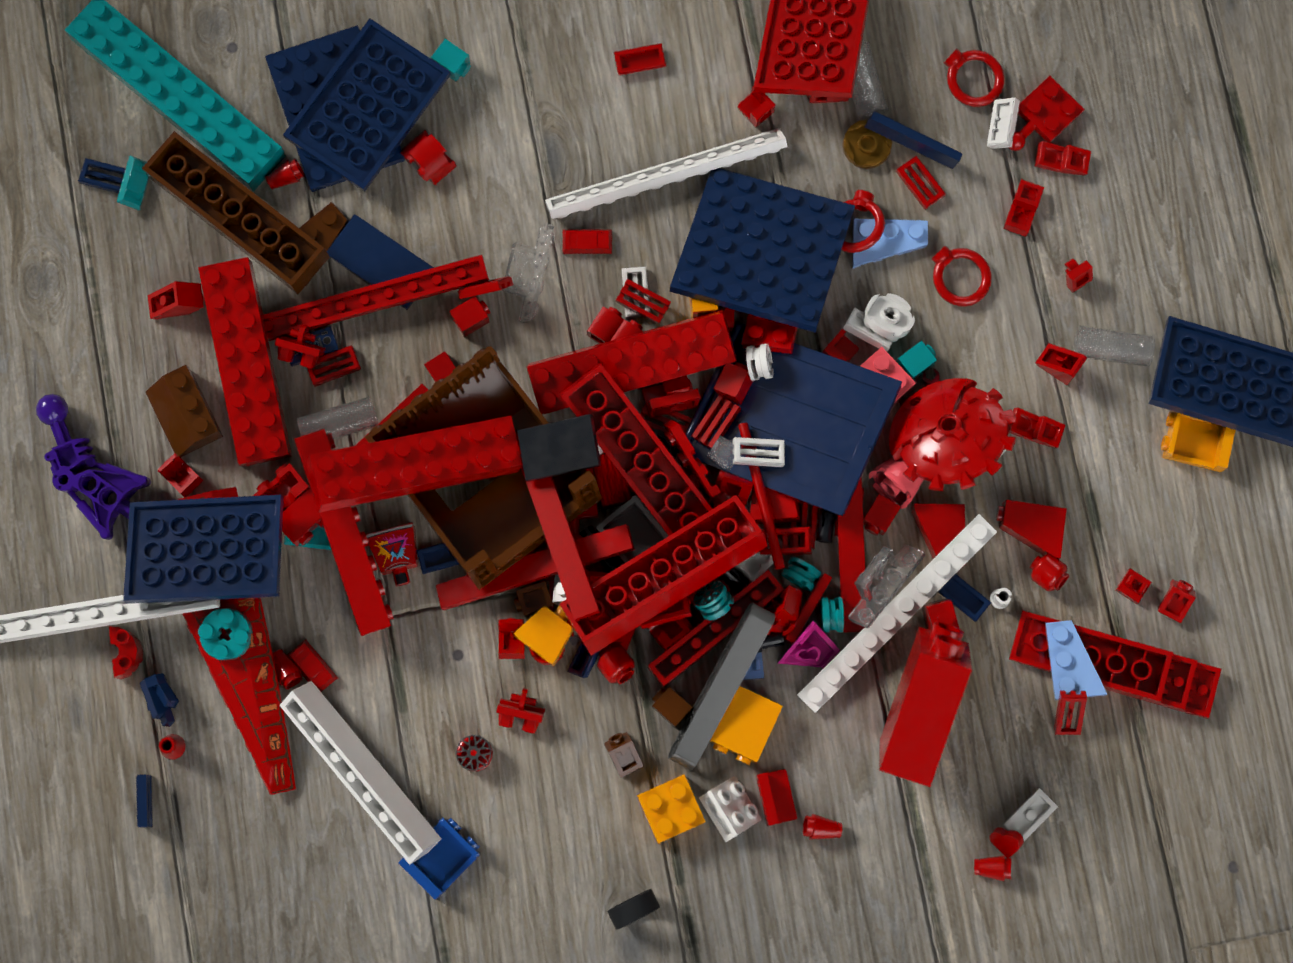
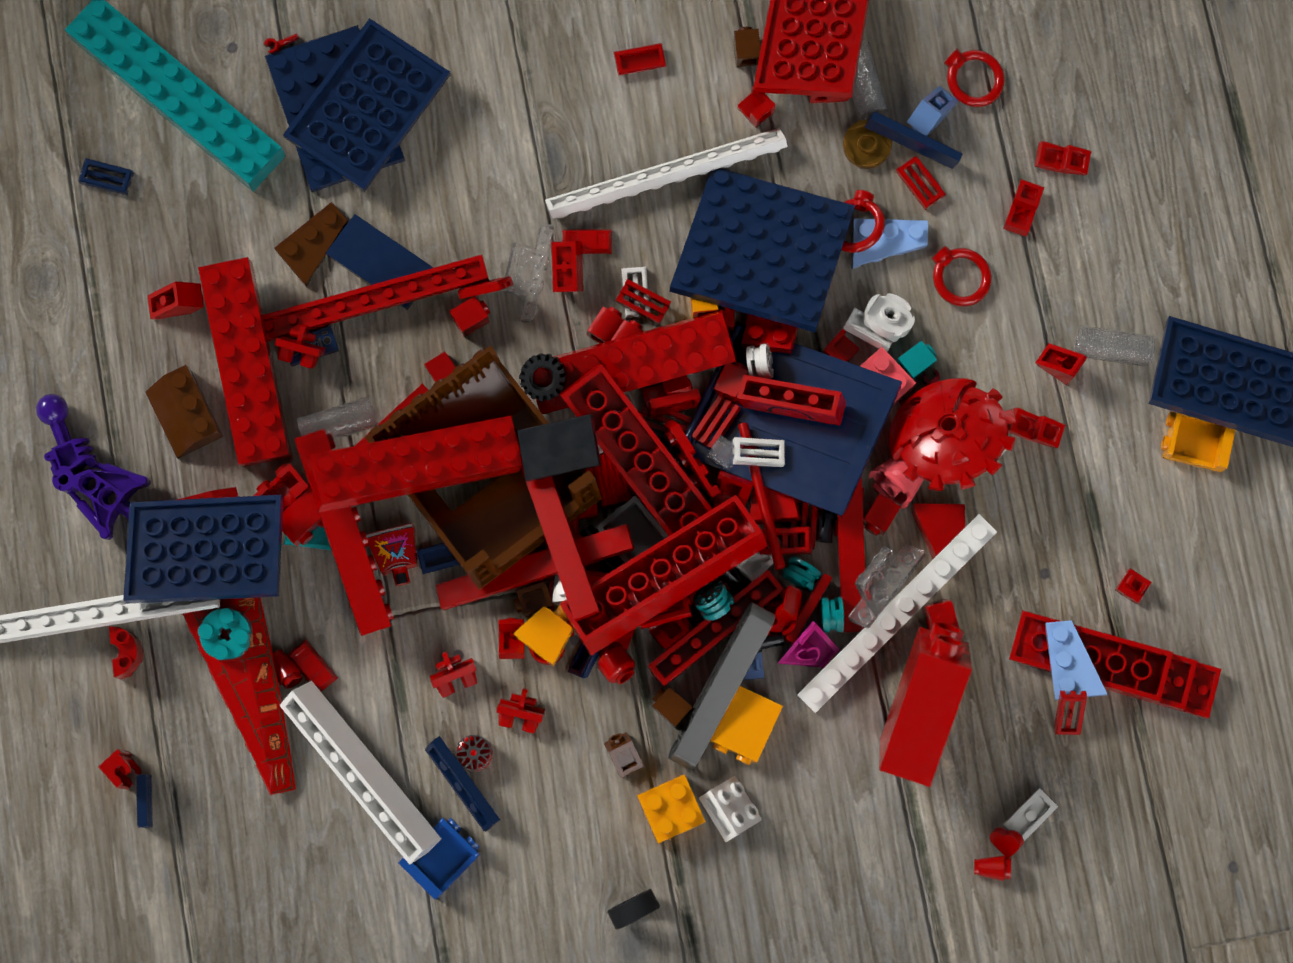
(118, 766): none -> red hinge
(133, 184): teal tile -> none
(159, 698): dark blue rock -> none
(177, 749): red cone -> none
(180, 475): red bracket -> none
(236, 212): reddish brown brick -> none
(279, 44): none -> red hand
(285, 174): red cone -> none
(340, 373): red tile -> none
(429, 156): red cylinder -> none
(443, 678): none -> red hips
(452, 59): teal brick -> none
(462, 784): none -> dark blue tile
(549, 362): none -> black tyre
(567, 266): none -> red hinge
(746, 46): none -> reddish brown brick
(776, 797): red panel -> none
(792, 400): none -> red brick
(821, 828): red cone -> none
(932, 111): none -> medium blue slope
(965, 597): dark blue tile -> none
(996, 602): white pin -> none
(1003, 123): white plate -> none
(1034, 525): red slope -> none
(1047, 111): red plate -> none
(1049, 572): red head -> none
(1077, 274): red tile -> none
(1177, 600): red bracket -> none

